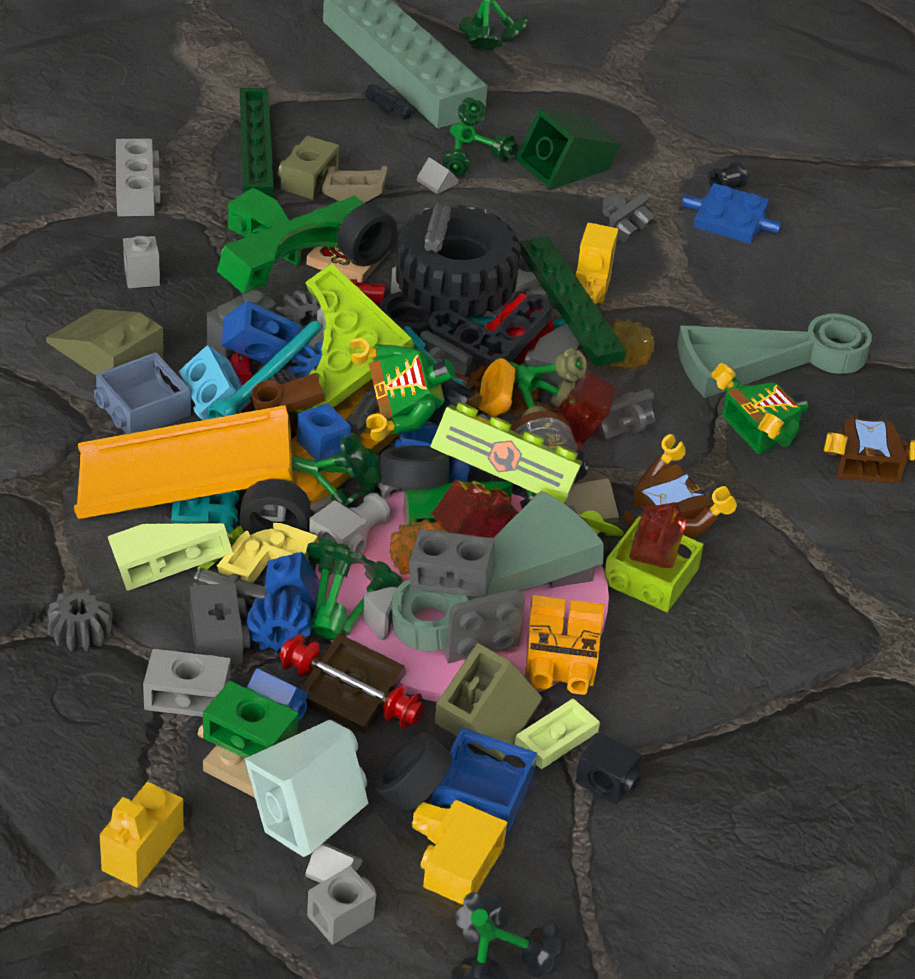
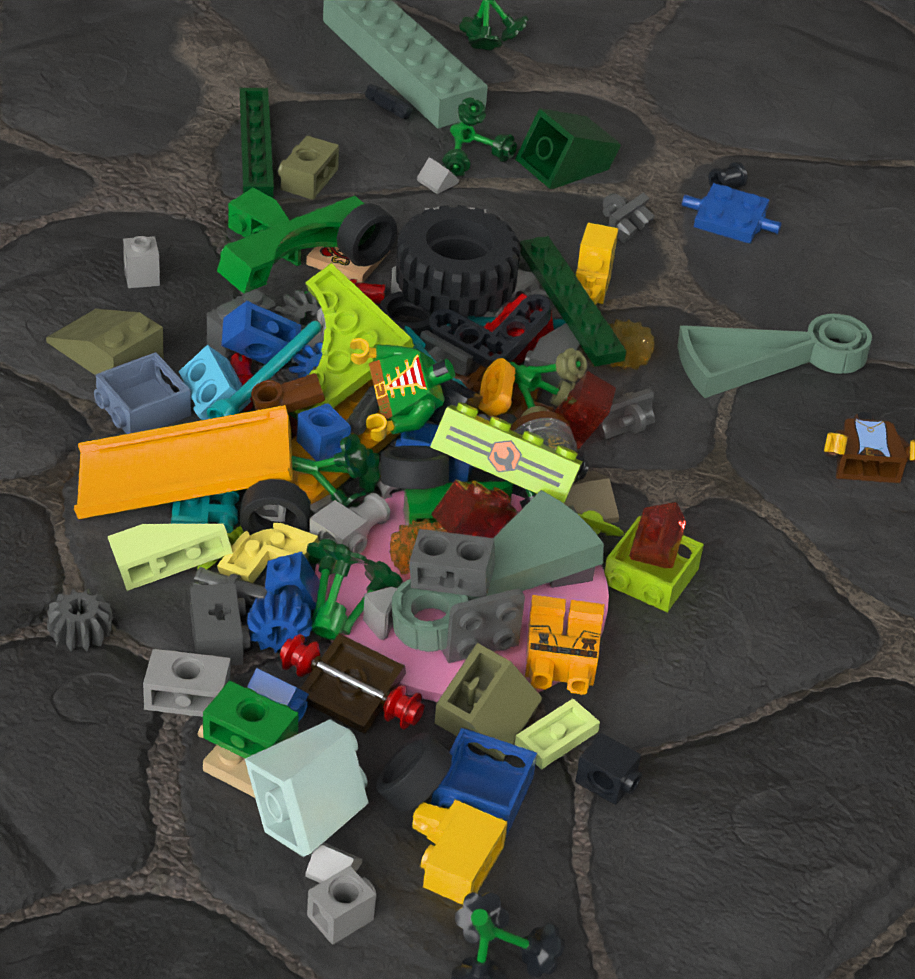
(136, 177): light grey brick -> none
(140, 833): yellow hinge -> none
(361, 184): dark tan slope -> none
(437, 227): dark grey axle -> none
(671, 484): torso -> none
(760, 413): torso -> none

